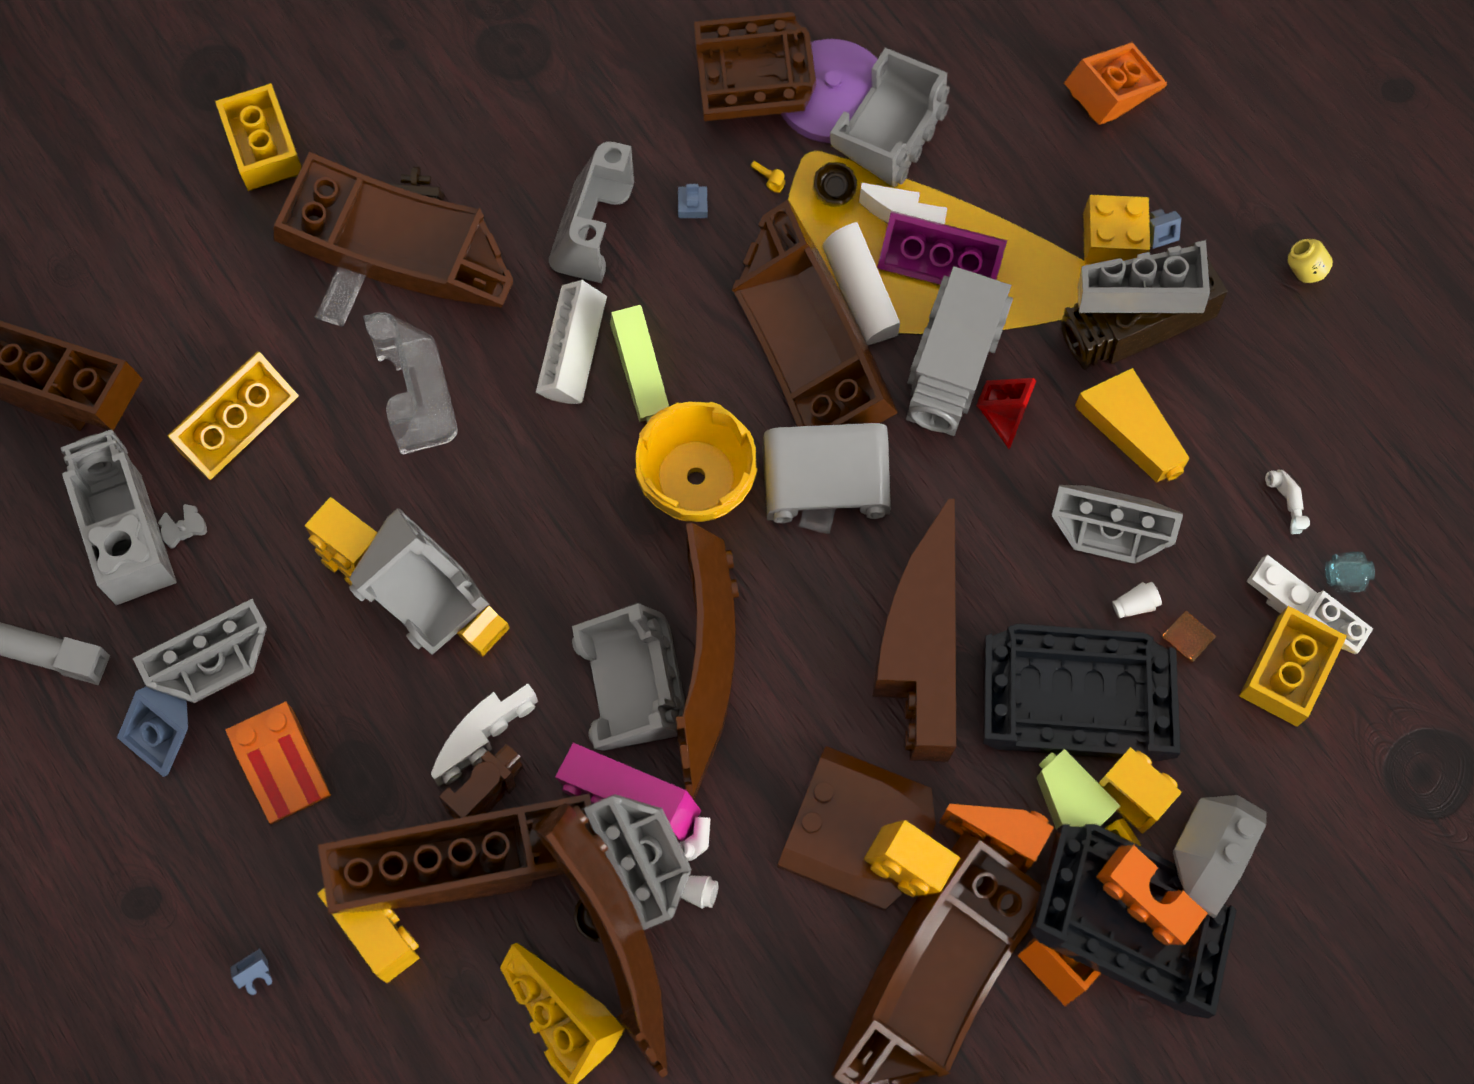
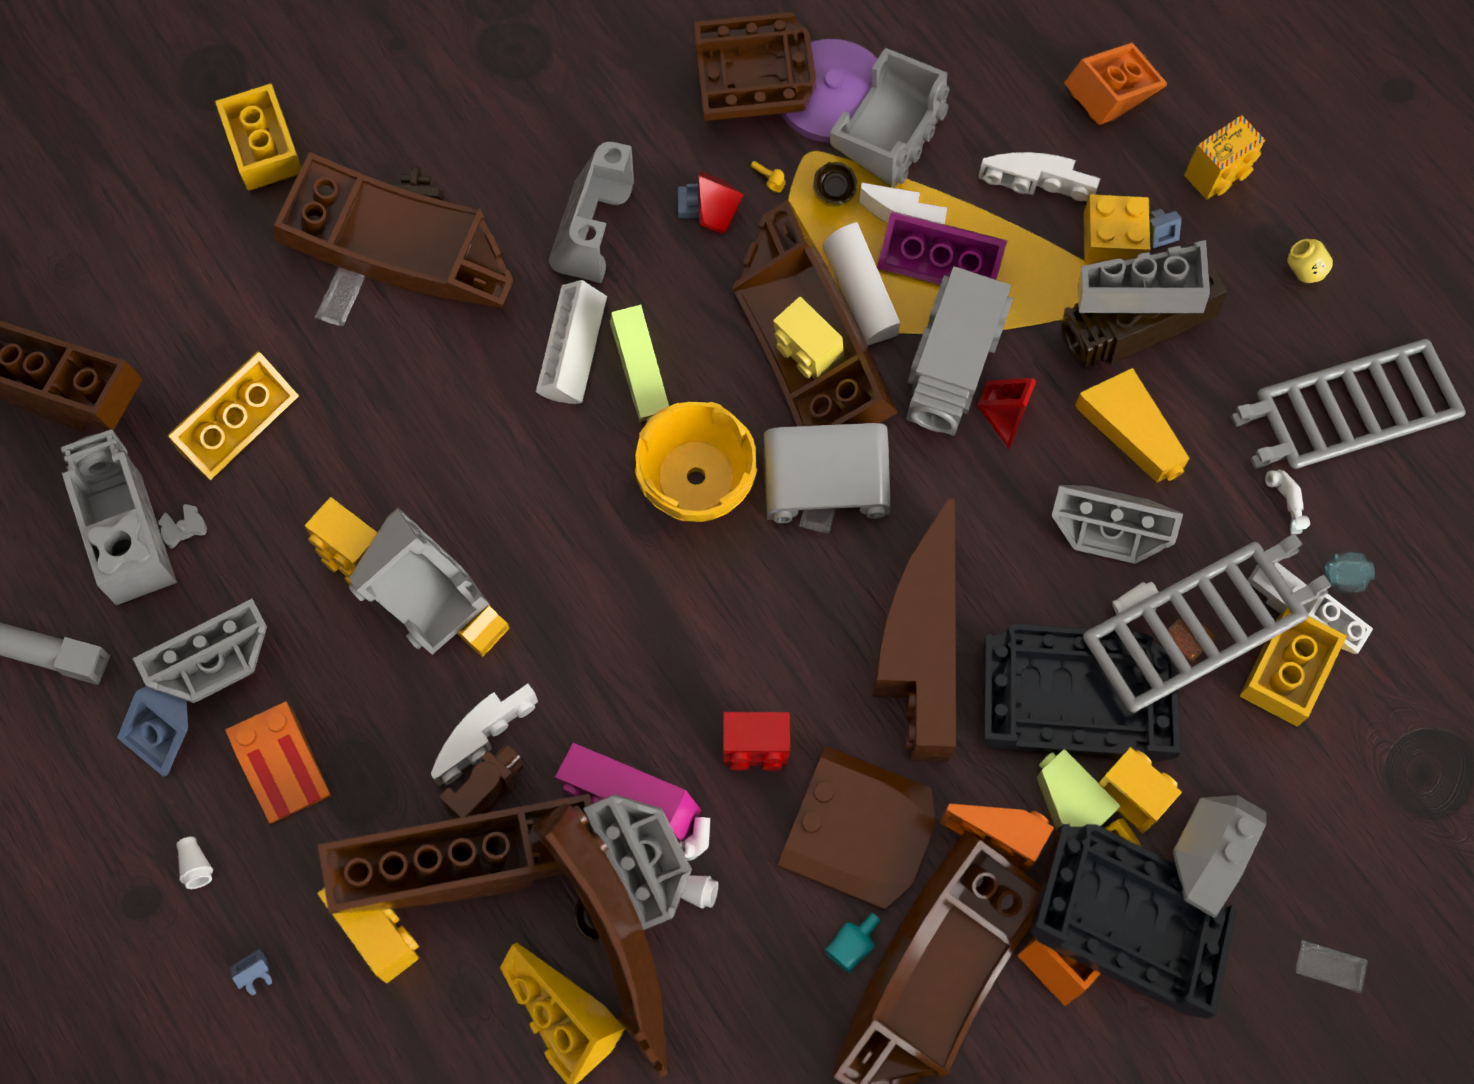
(193, 865): none -> white cone
(425, 412): clear windscreen -> none
(632, 676): light grey windscreen -> none
(714, 654): reddish brown slope -> none
(717, 202): none -> red slope
(756, 740): none -> red brick
(808, 339): none -> light yellow brick
(852, 943): none -> teal piece
(911, 859): yellow piece -> none
(1027, 170): none -> white slope
(1128, 880): orange arch -> none
(1173, 593): none -> light grey bar
(1224, 158): none -> yellow brick
(1321, 452): none -> light grey bar
(1331, 966): none -> clear tile

